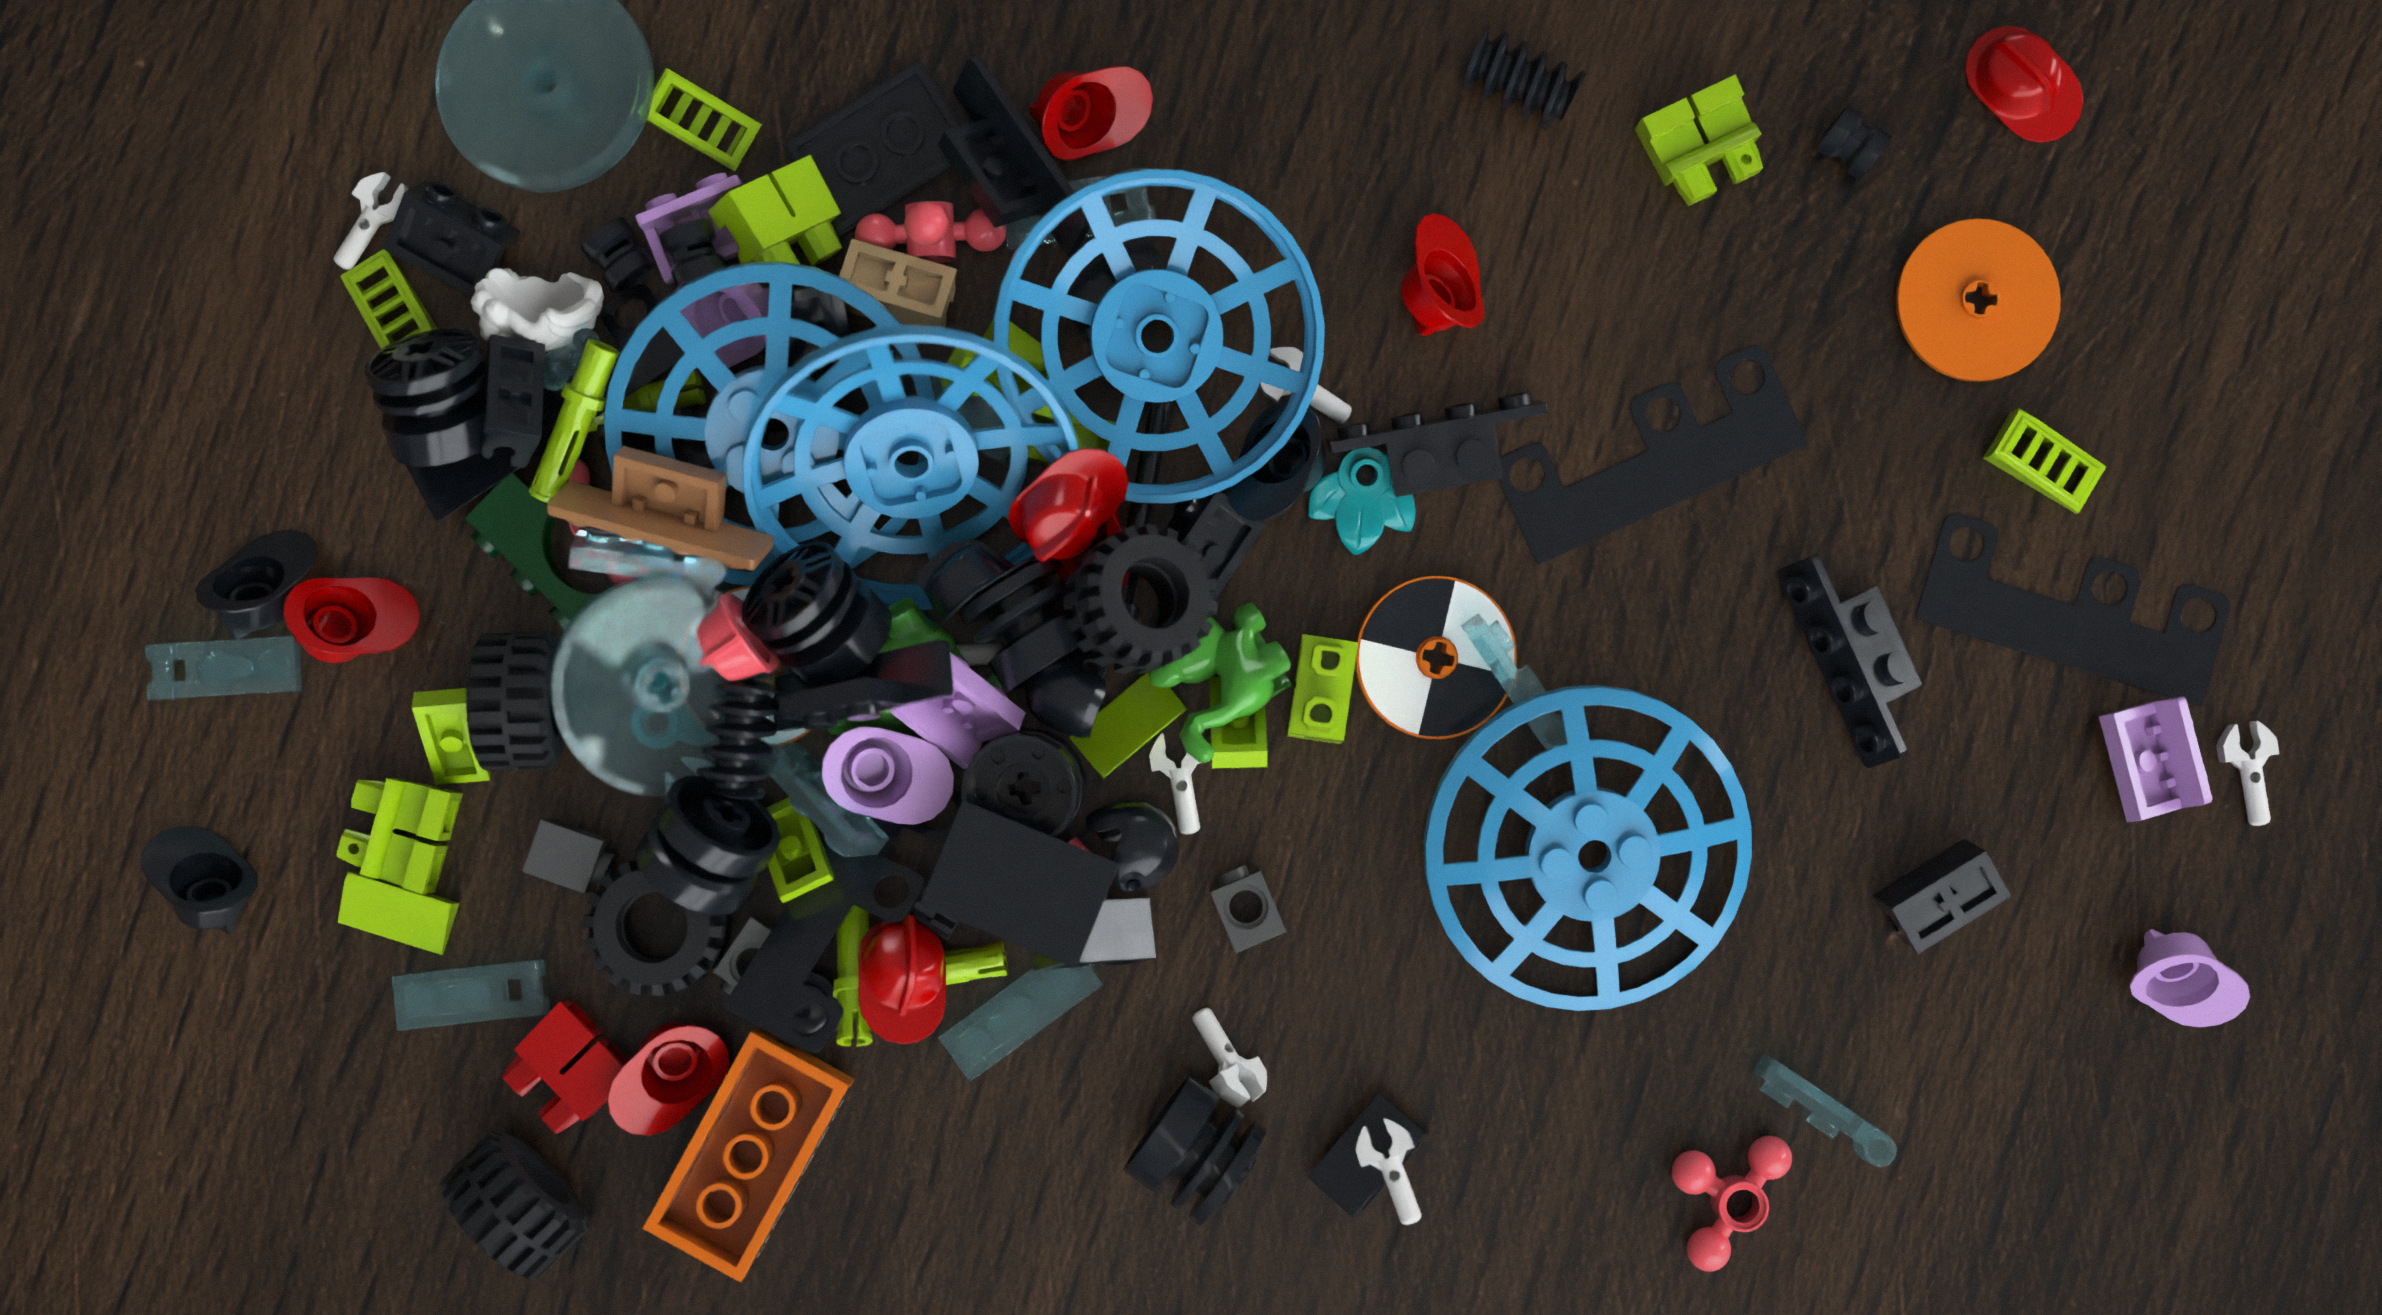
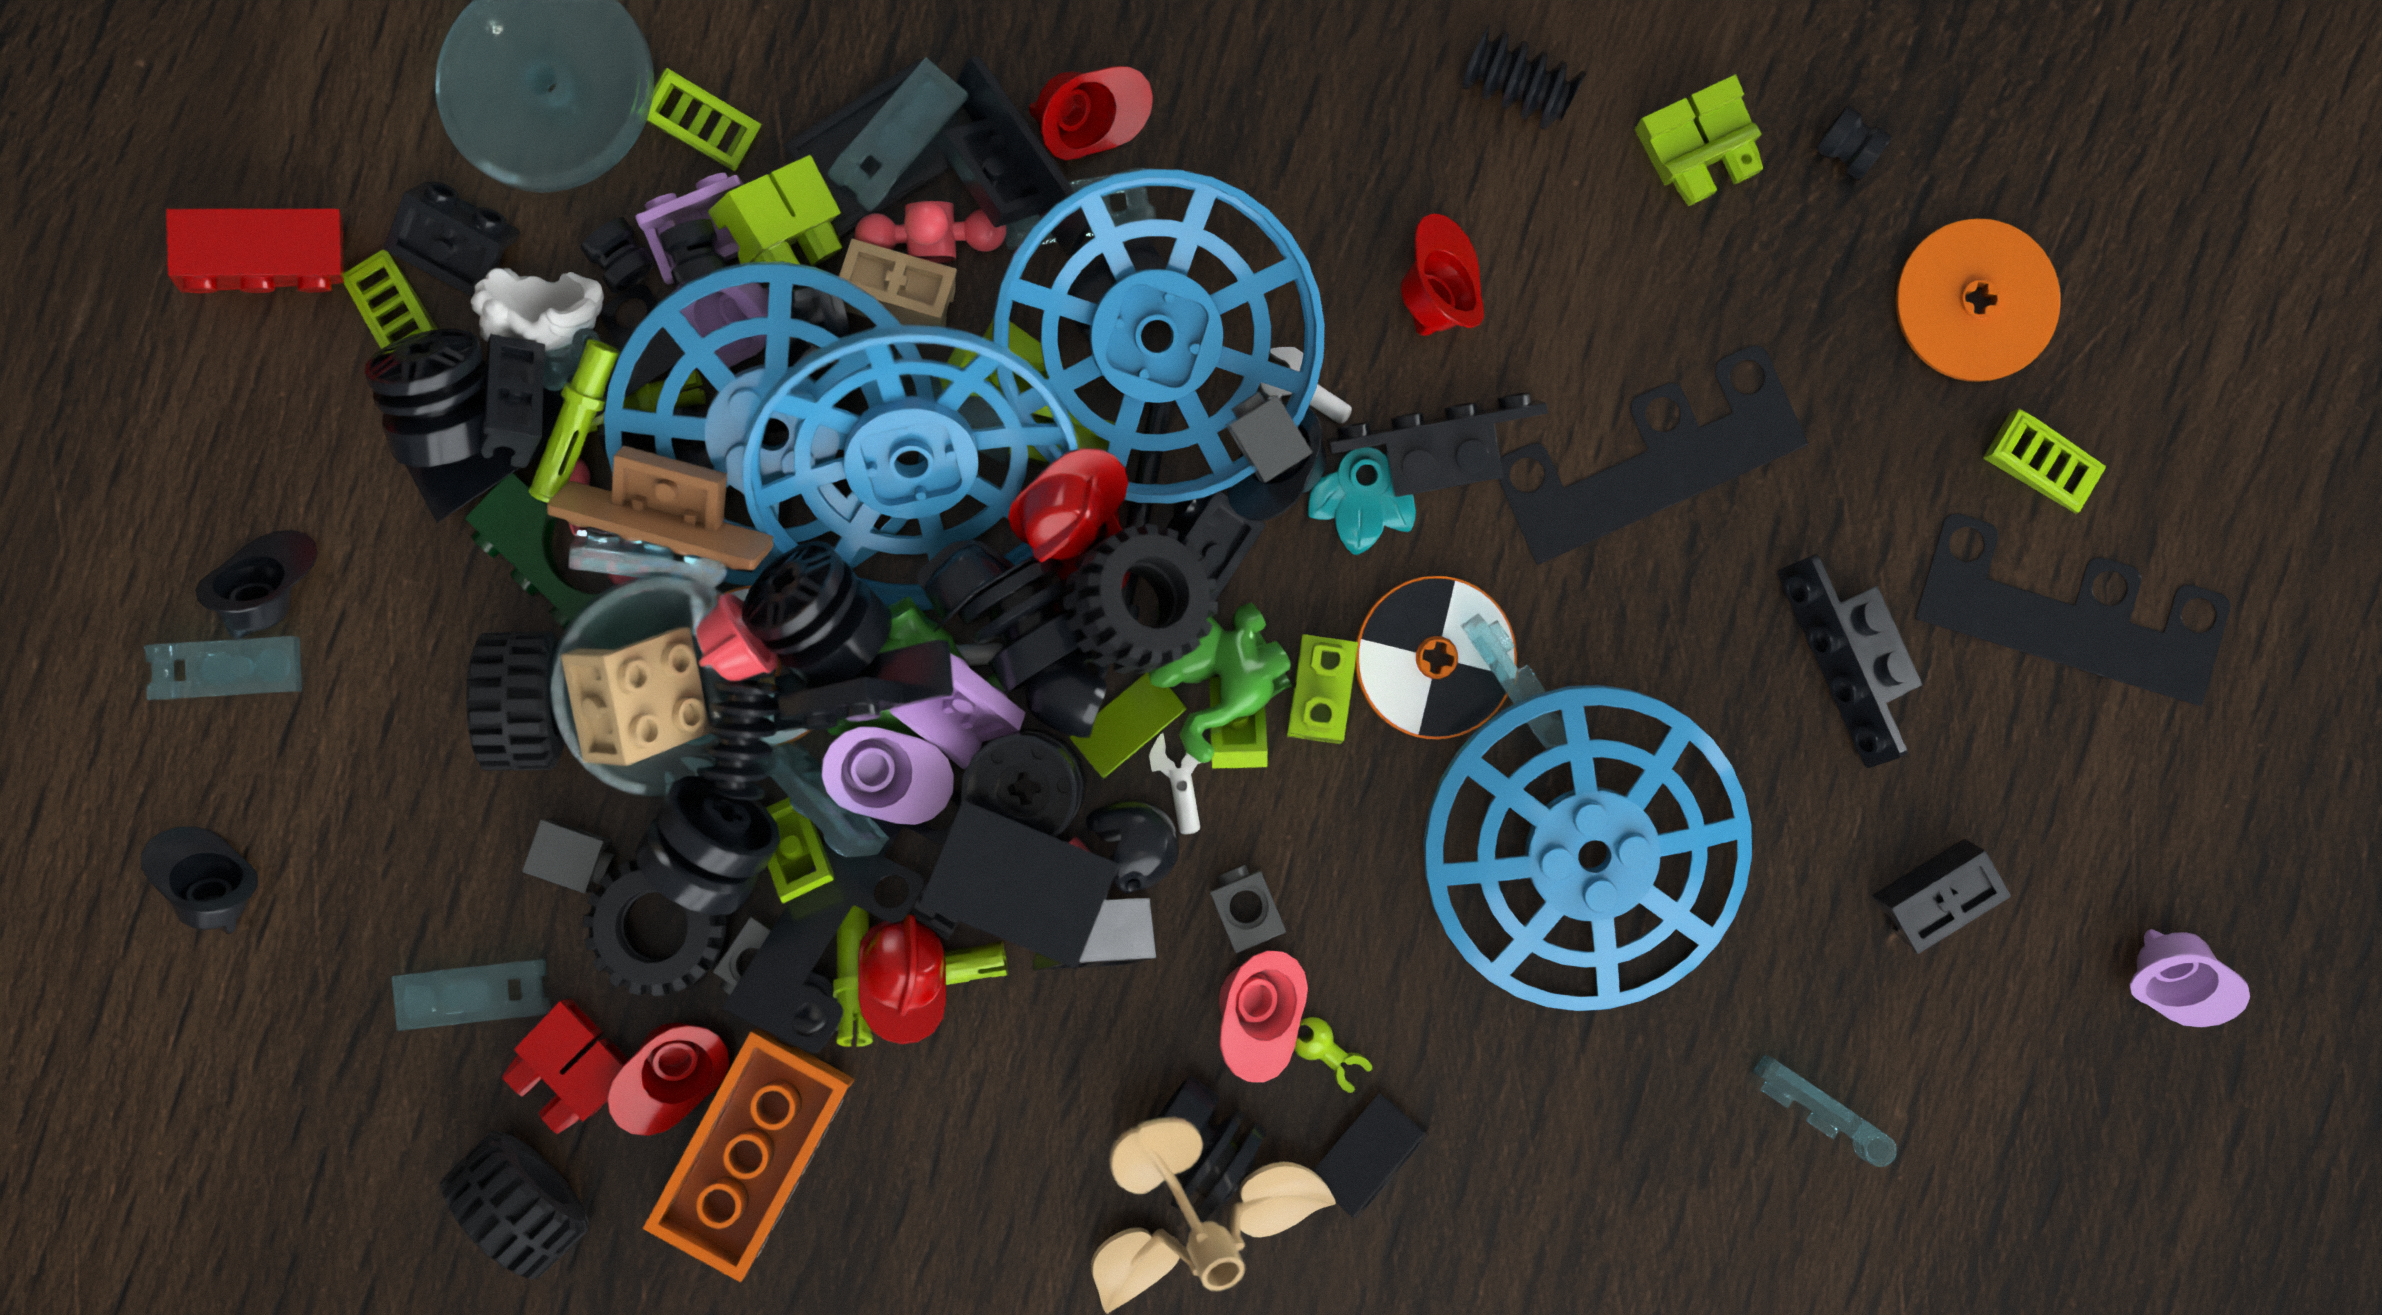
(255, 249): none -> red wedge
(350, 617): red piece -> none
(370, 218): white bar -> none
(388, 851): lime hips -> none
(397, 912): lime slope -> none
(445, 736): lime slope -> none
(636, 698): none -> tan bracket
(899, 133): none -> clear light blue plate
(1015, 1016): clear light blue plate -> none
(1155, 1151): none -> tan plant
(1231, 1066): white bar -> none
(1261, 1015): none -> coral piece
(1267, 436): none -> dark grey brick
(1320, 1045): none -> lime arm
(1392, 1168): white bar -> none
(1696, 1173): coral piece -> none
(2024, 83): red piece -> none
(2155, 758): lavender bracket -> none
(2250, 766): white bar -> none

